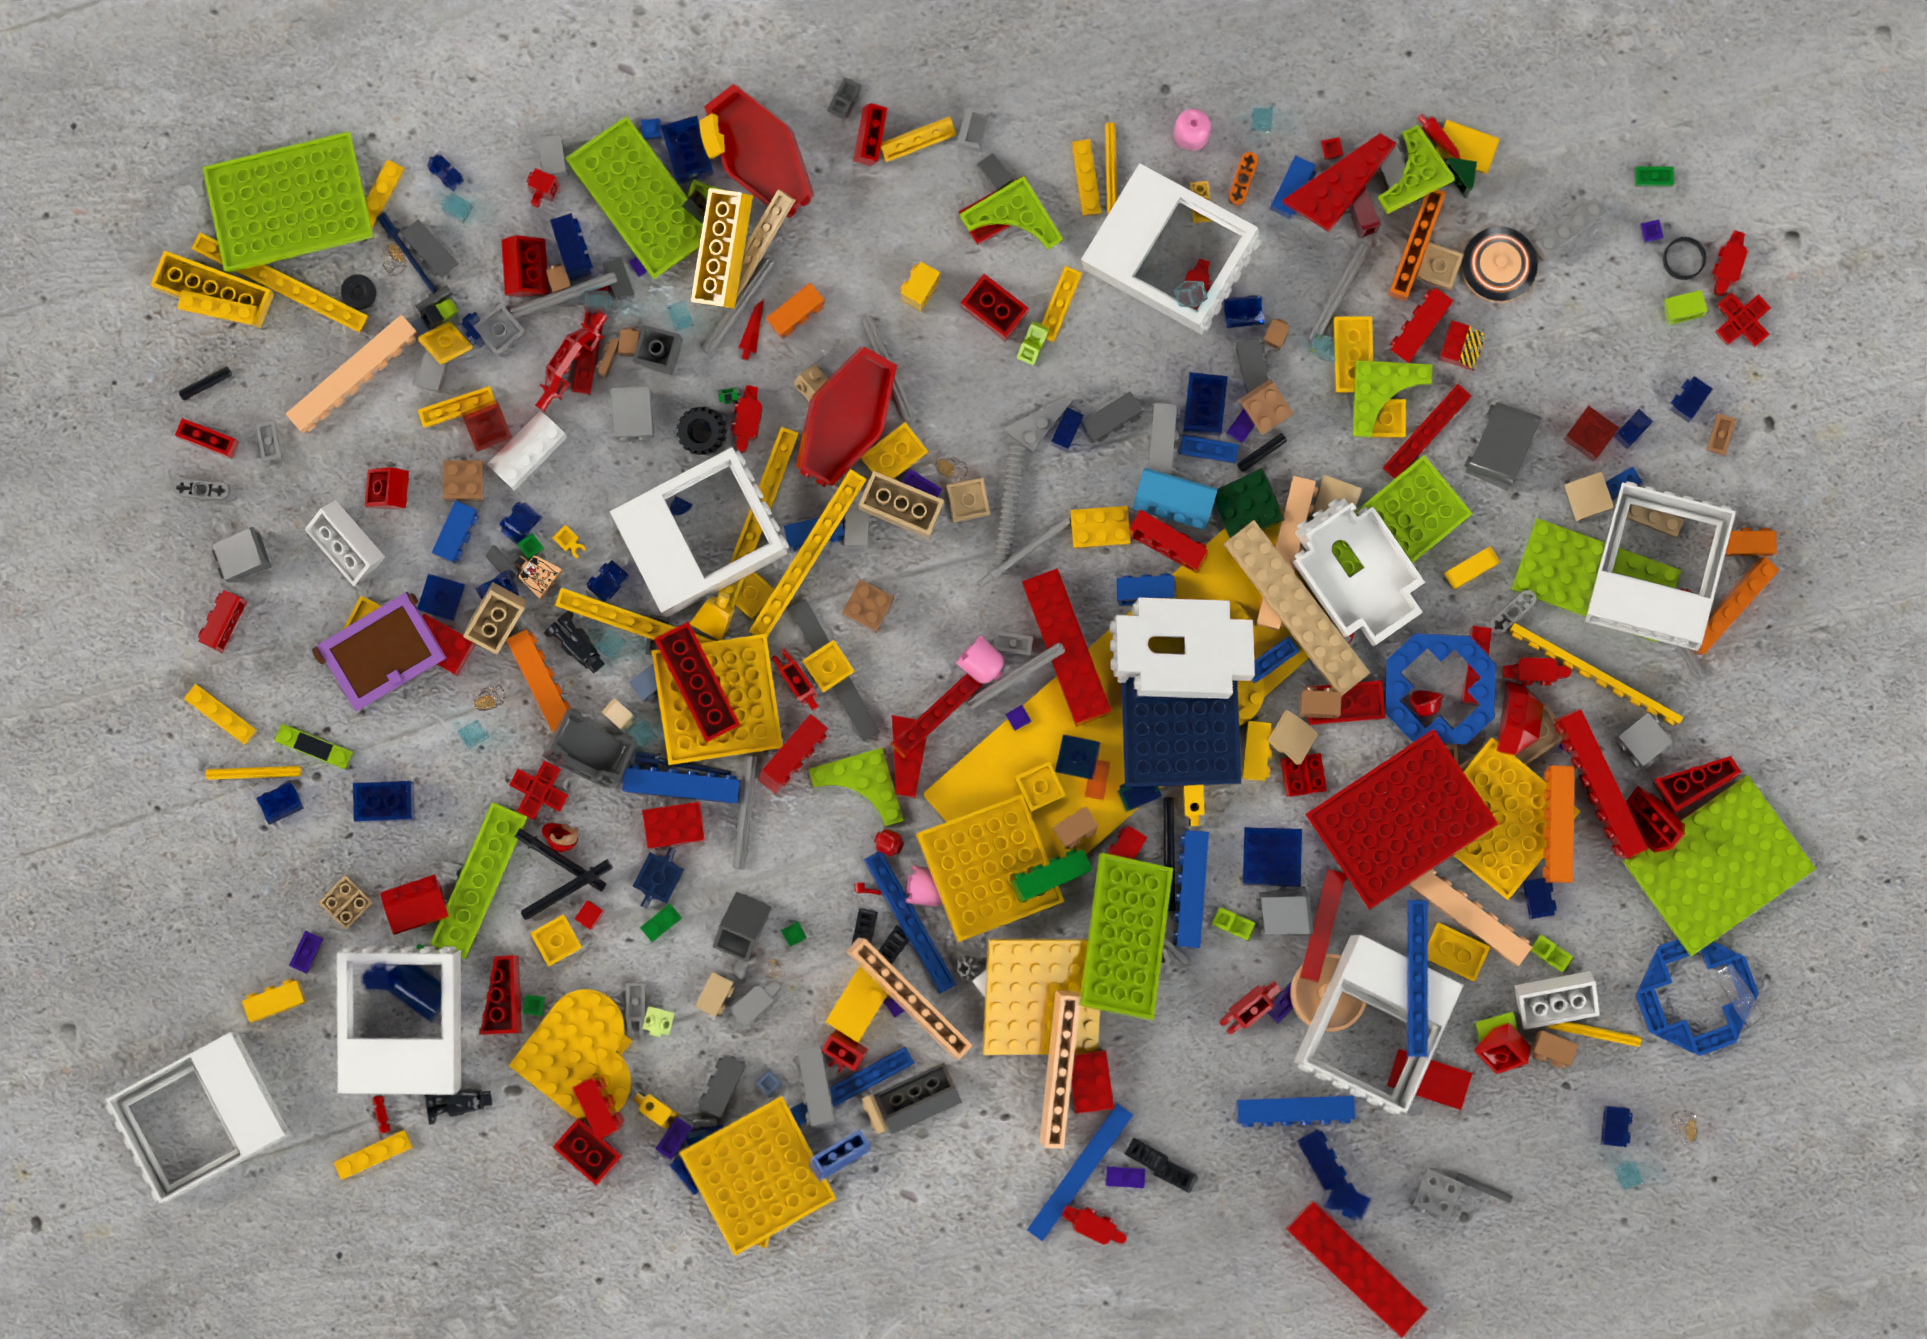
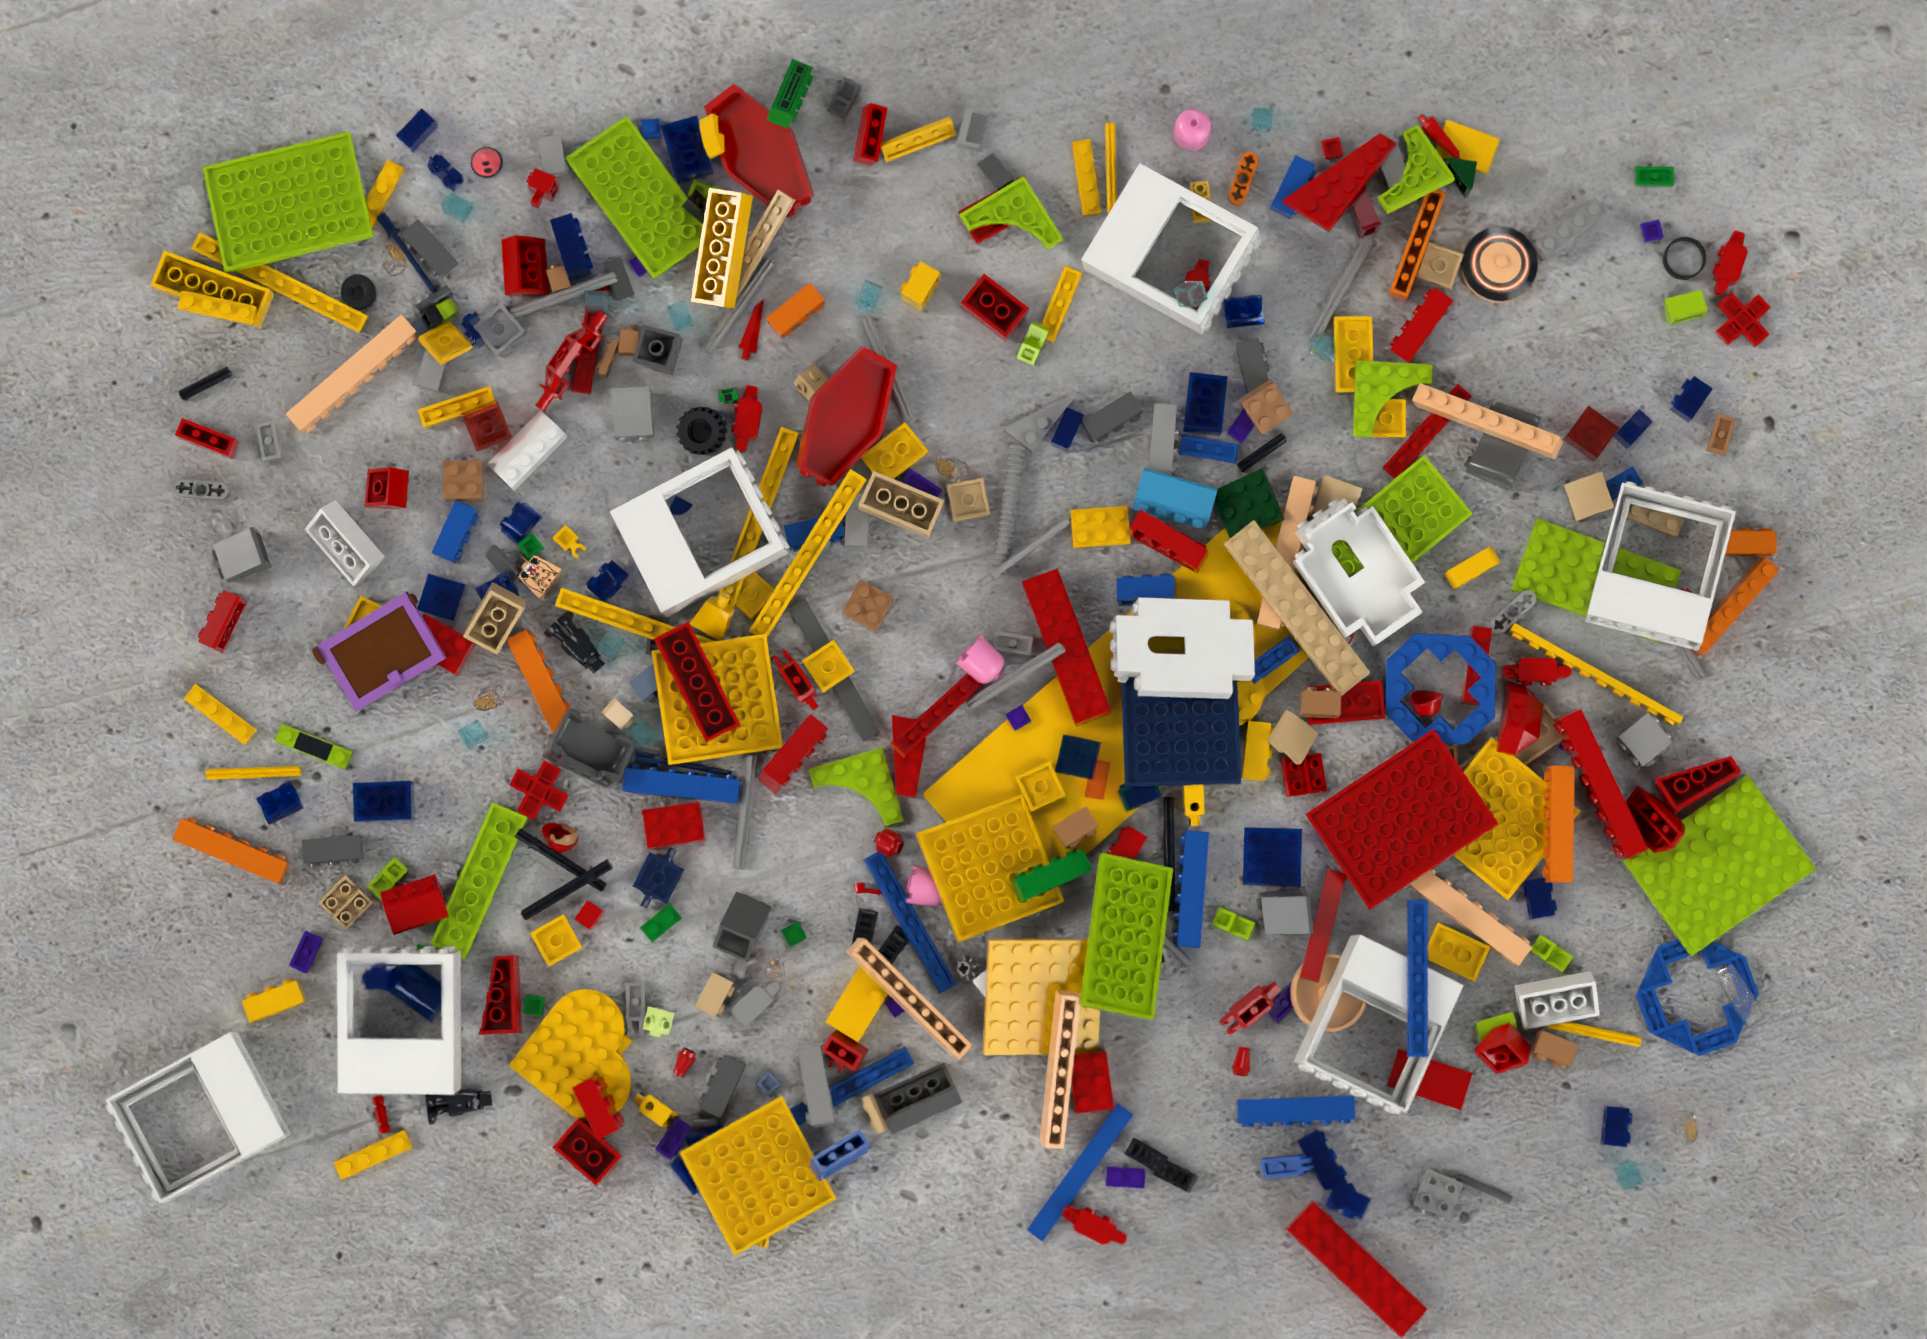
(232, 851): none -> orange brick
(332, 850): none -> dark grey brick
(388, 877): none -> lime slope
(417, 130): none -> clear blue brick
(486, 162): none -> coral hat
(684, 1061): none -> red cone
(790, 94): none -> green brick
(868, 296): none -> clear light blue bracket
(1241, 1064): none -> red cone
(1276, 333): medium nougat brick -> none
(1285, 1165): none -> blue hinge
(1462, 345): slope -> none
(1487, 421): none -> light nougat brick

